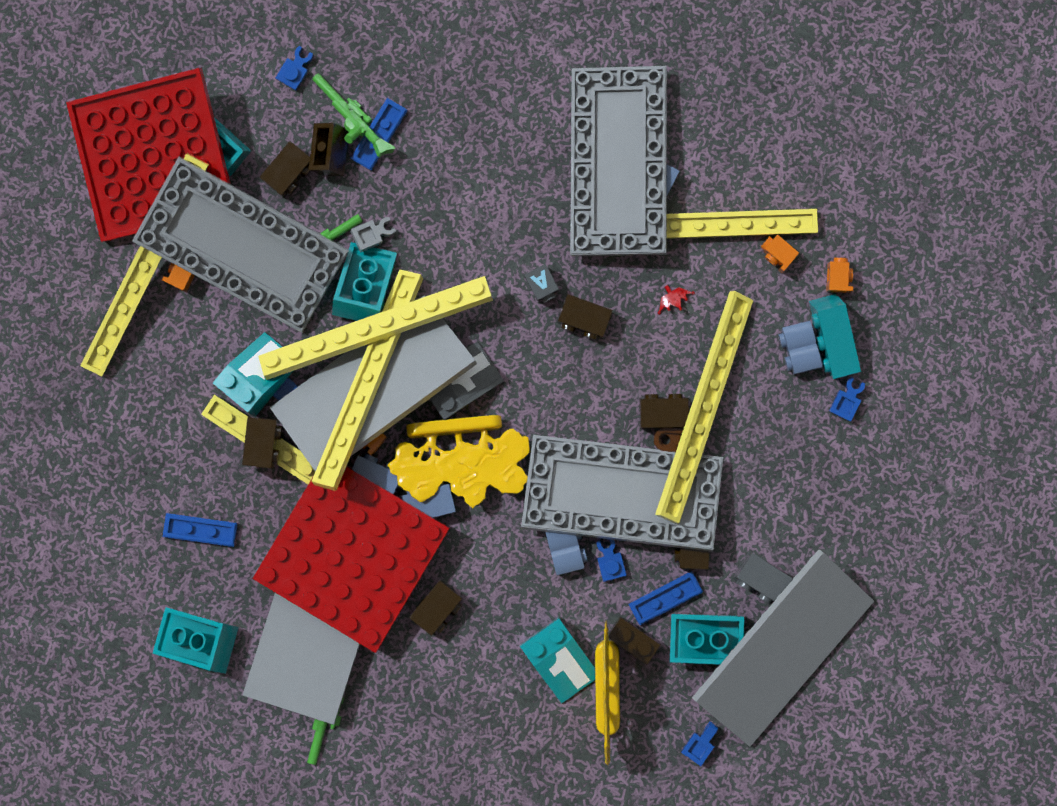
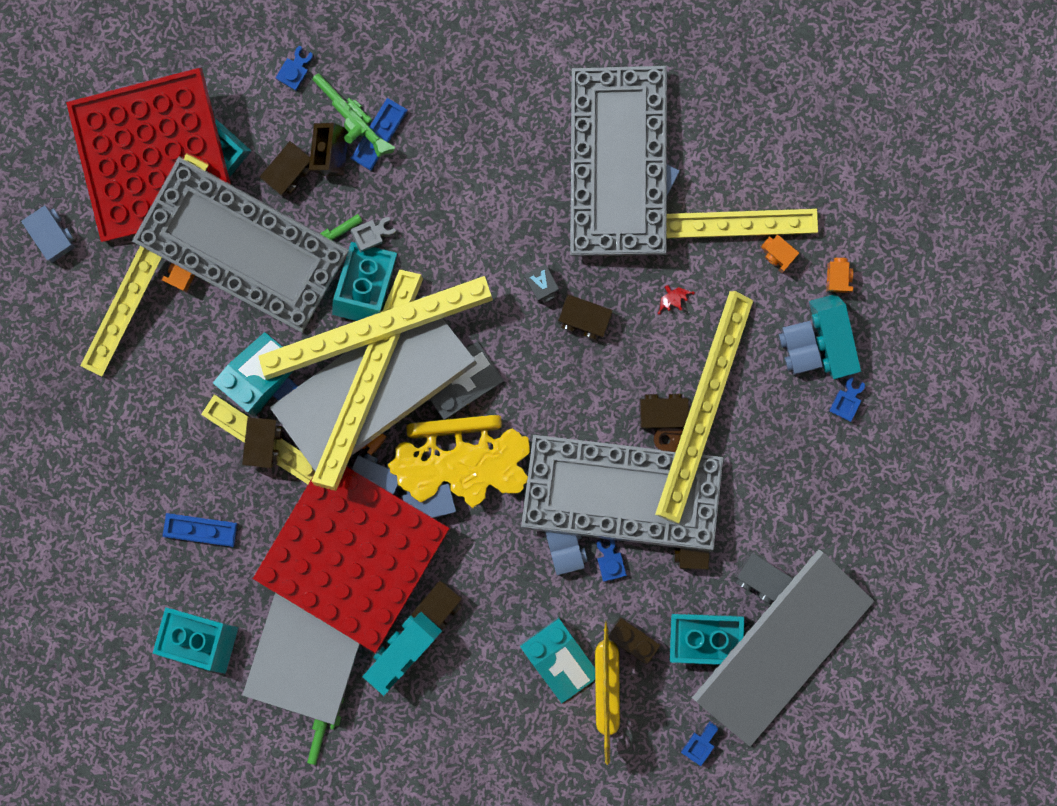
(48, 233): none -> sand blue brick
(401, 653): none -> teal wedge
(665, 598): blue tile -> none

